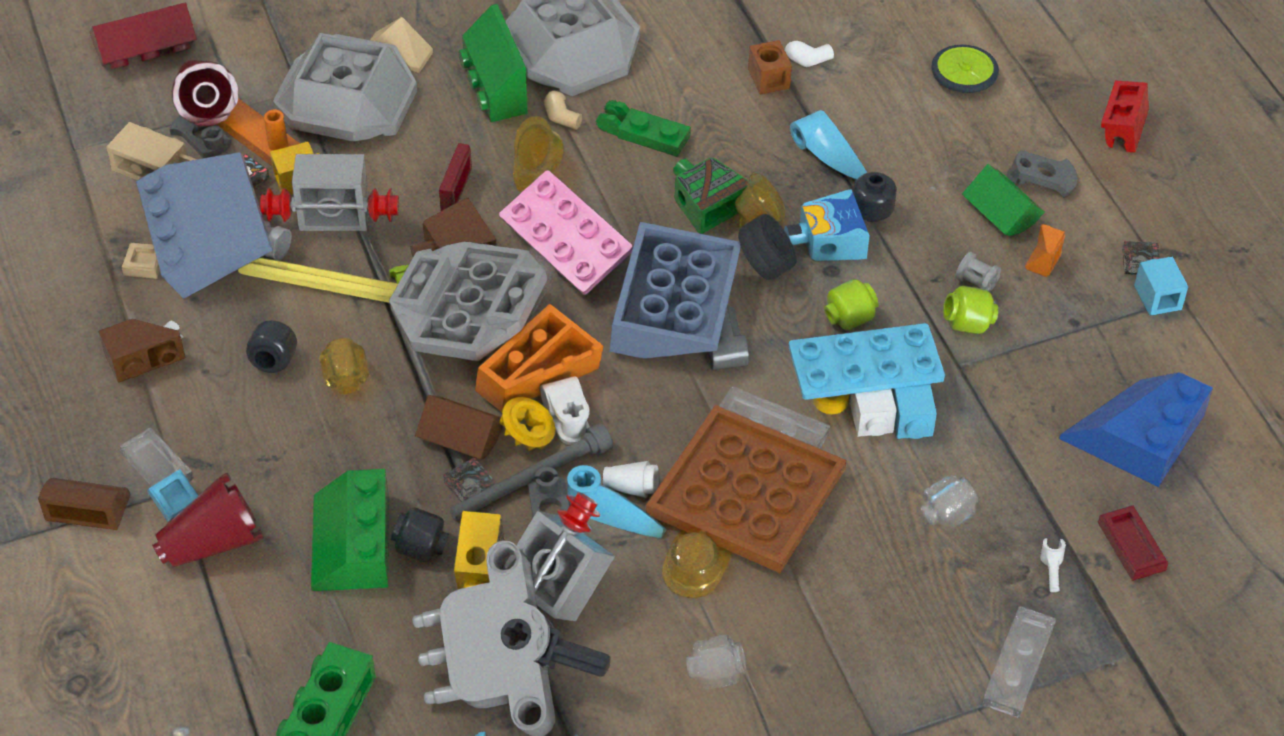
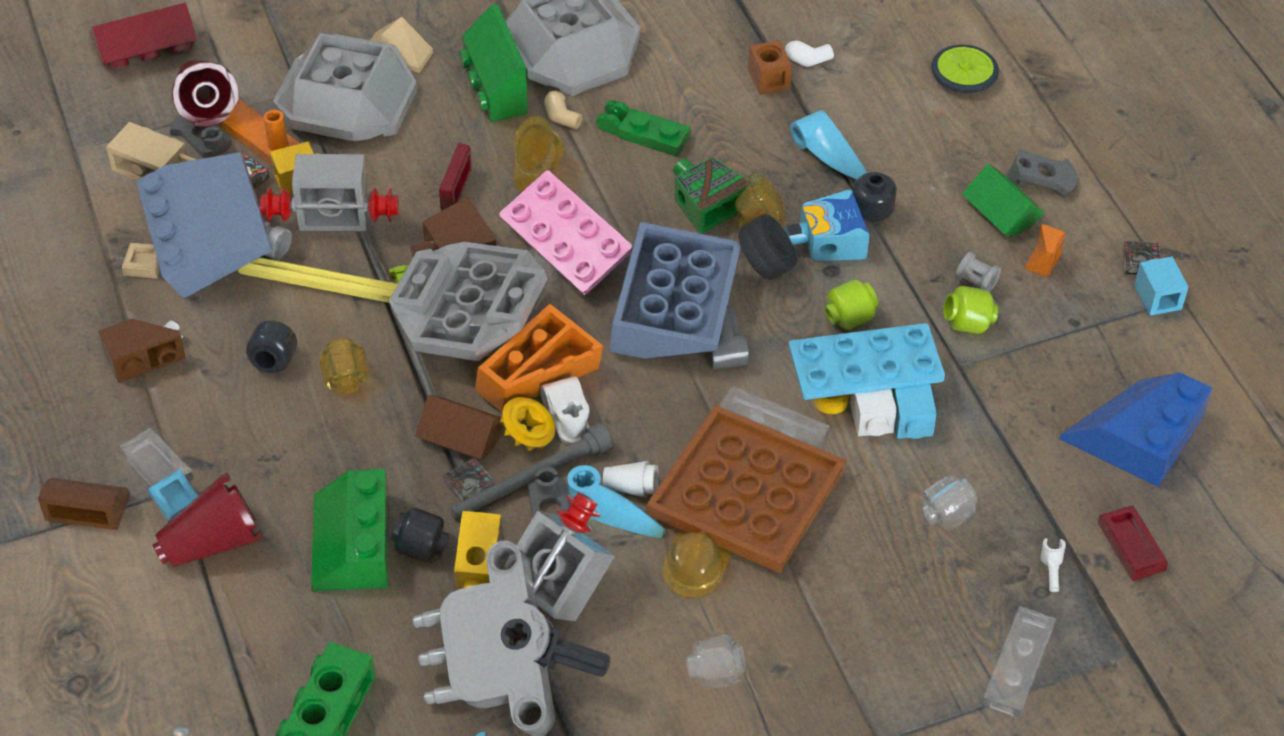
(1126, 113): red hinge -> none

